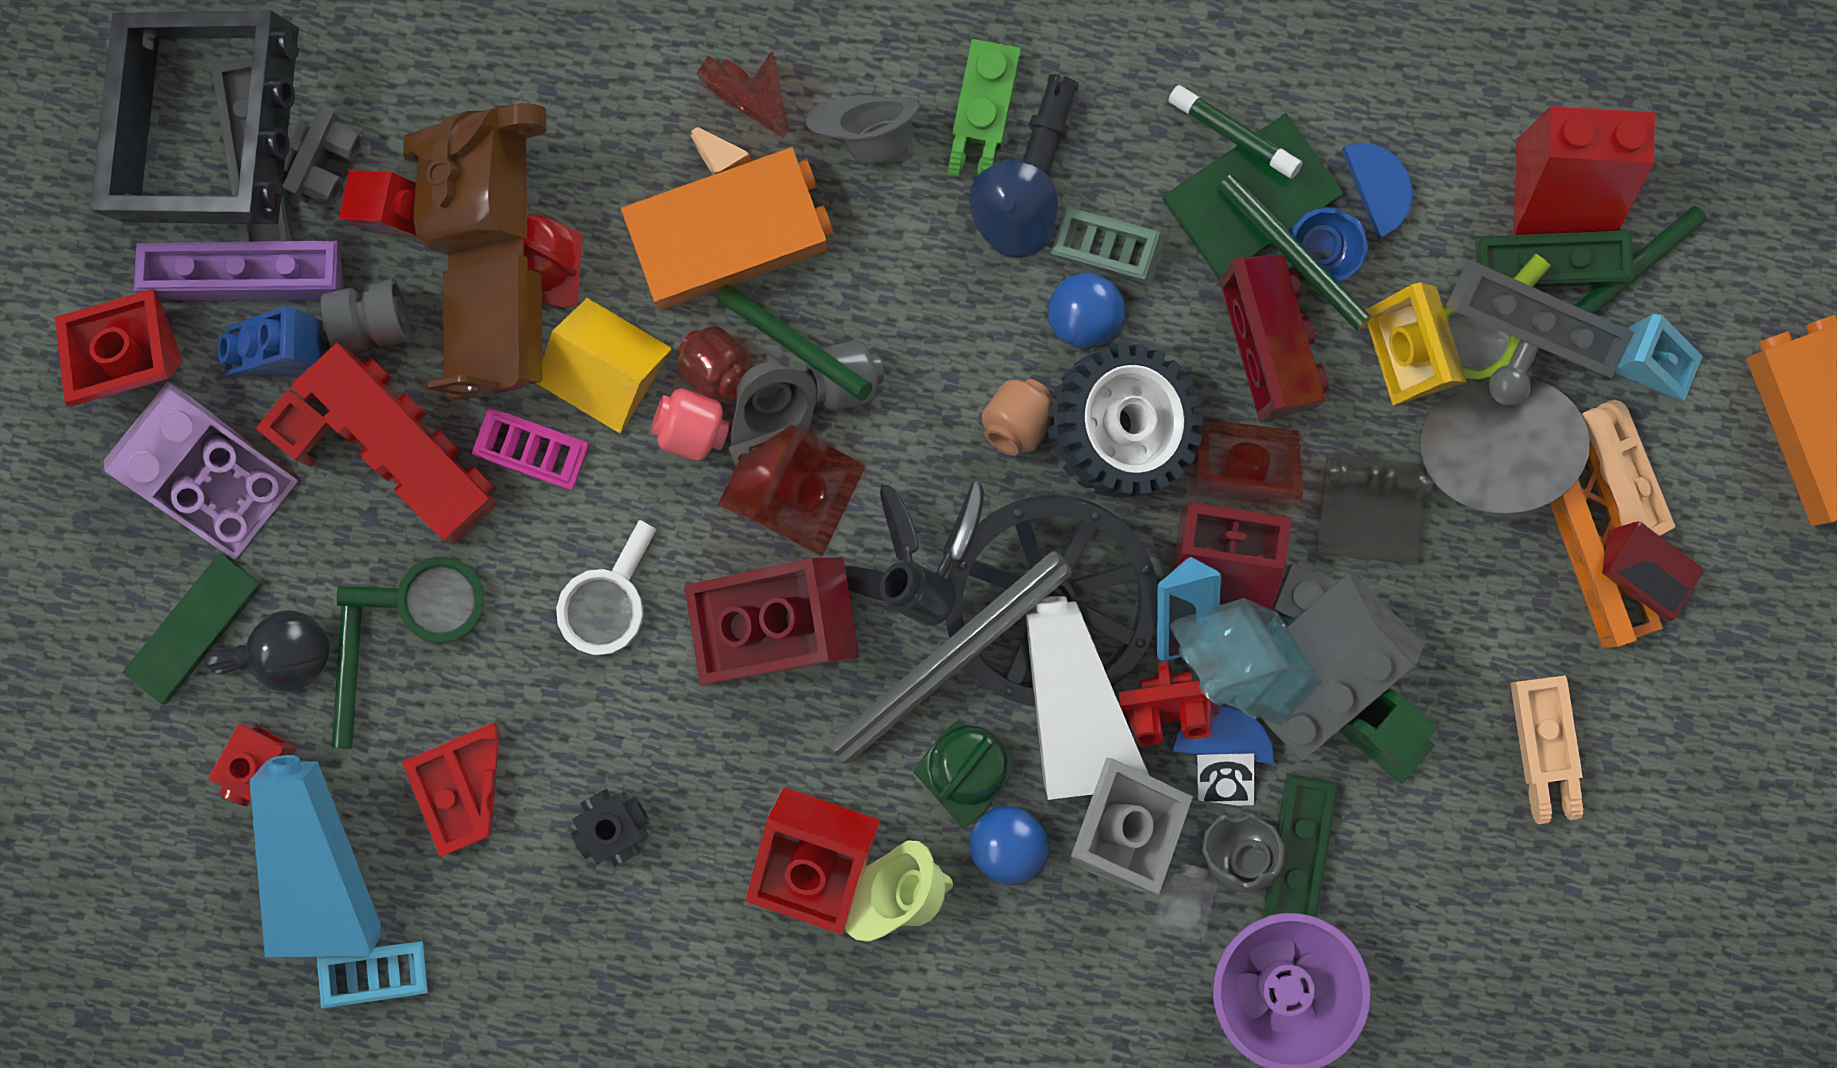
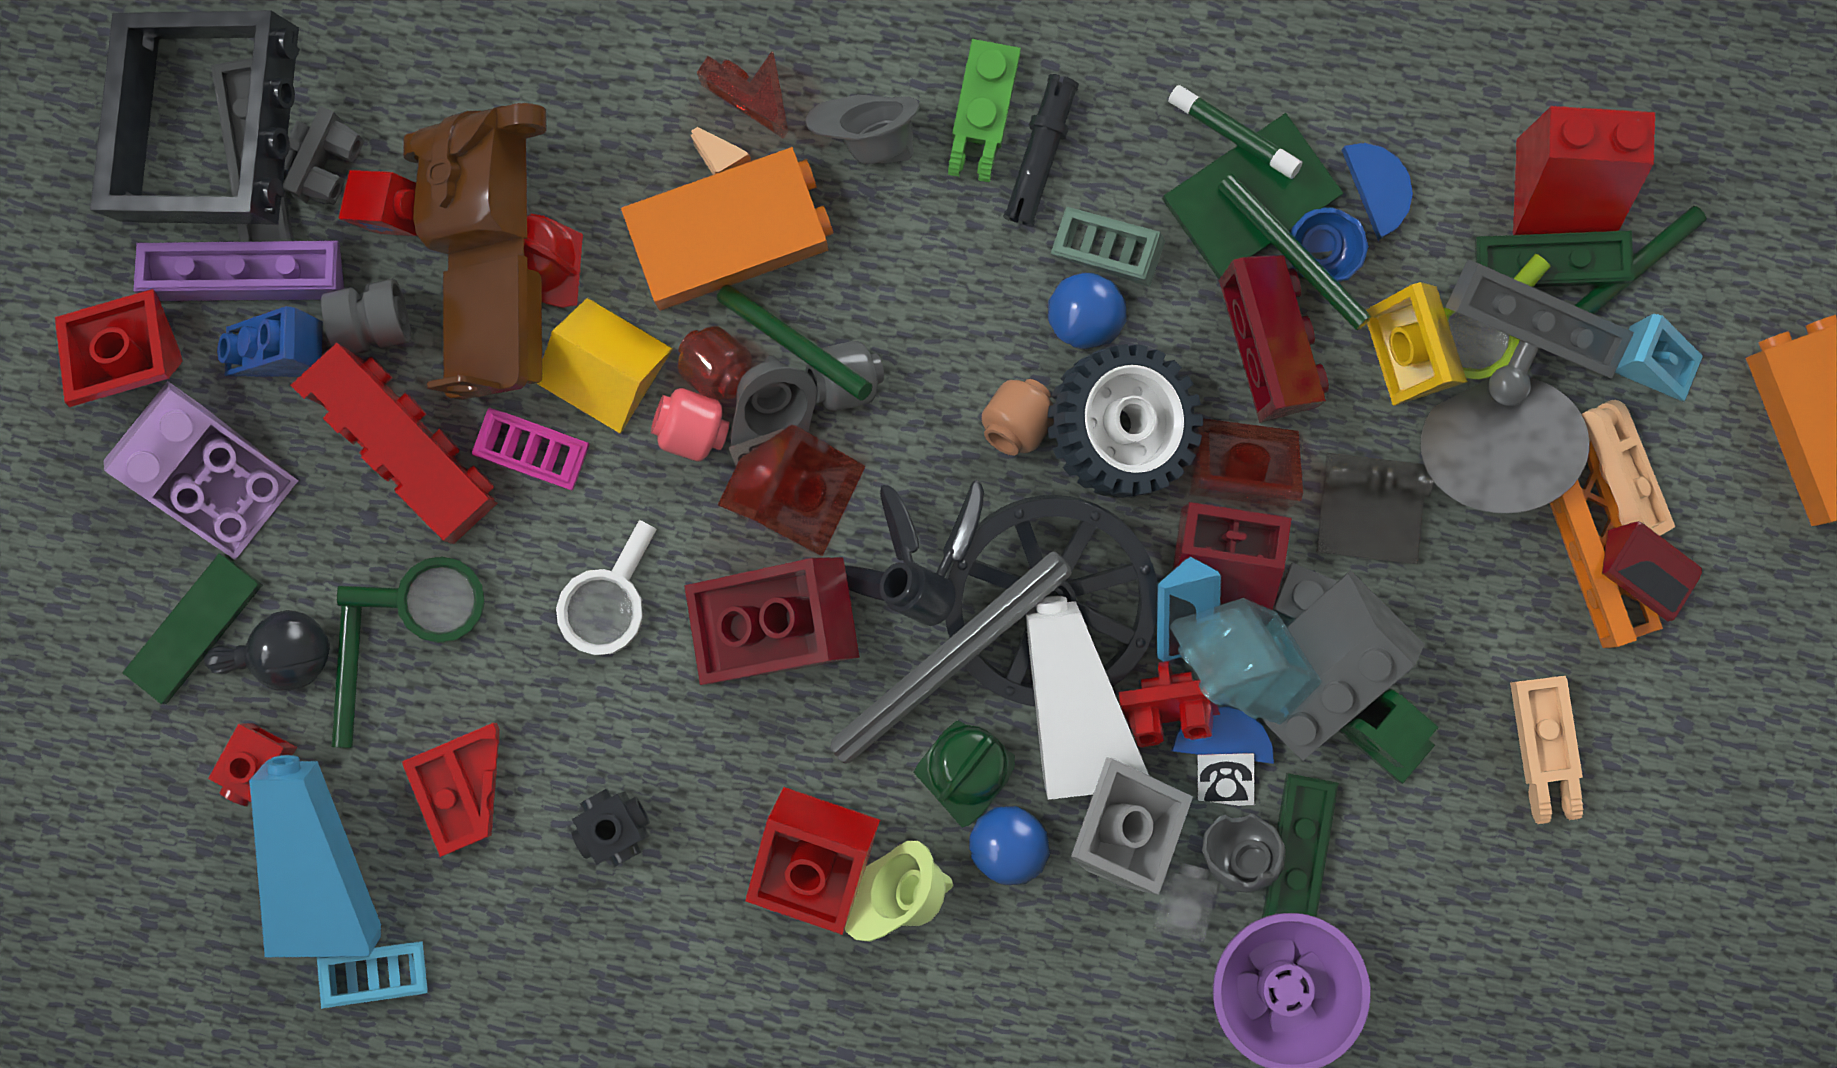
(294, 427): red panel -> none
(1014, 207): dark blue hat -> none

